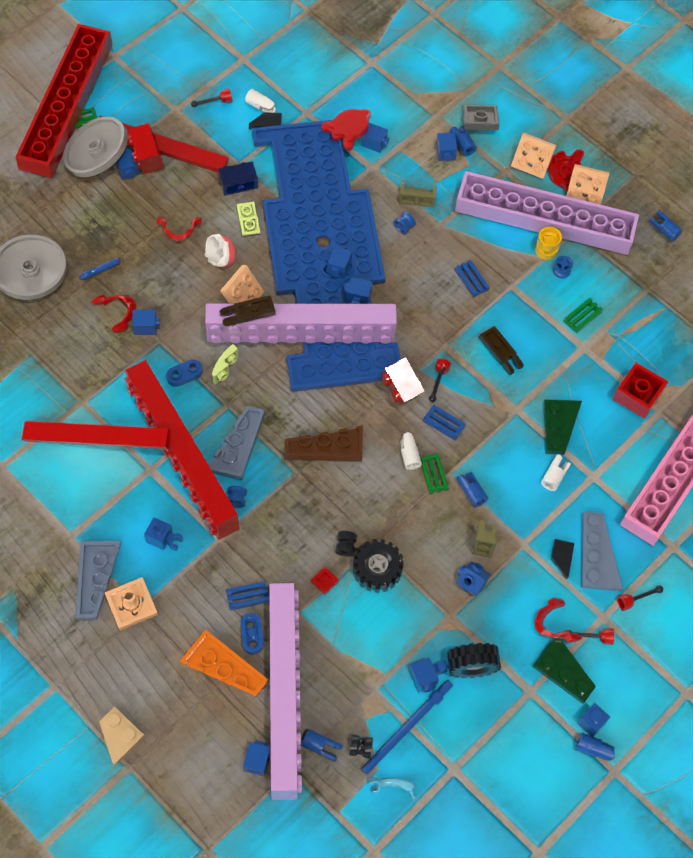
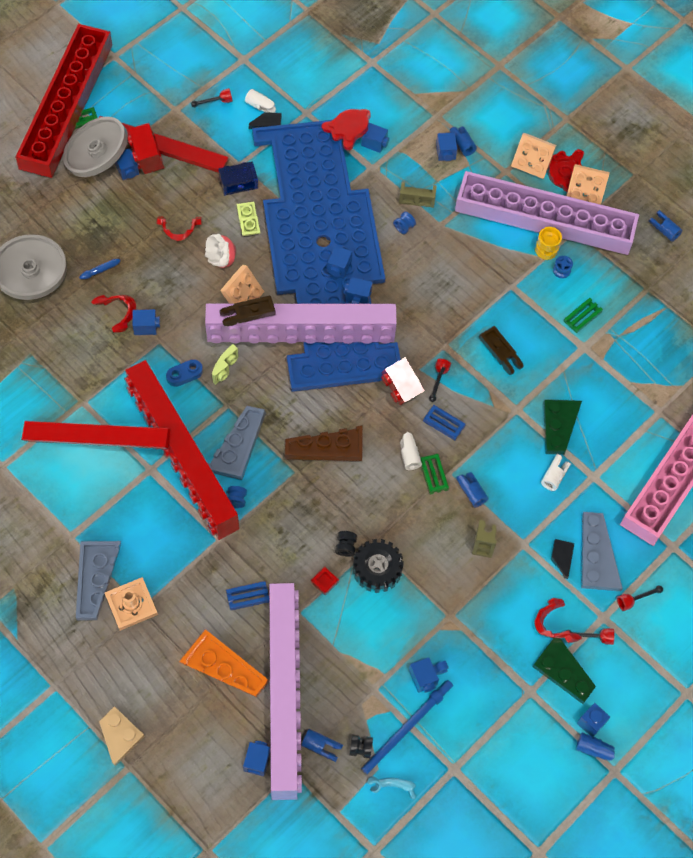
(160, 534): blue brick -> none
(252, 634): blue plate -> none
(469, 265): blue tile -> none
(473, 578): blue brick -> none
(474, 660): black wheel -> none
(480, 117): dark grey plate -> none
(640, 390): red brick -> none

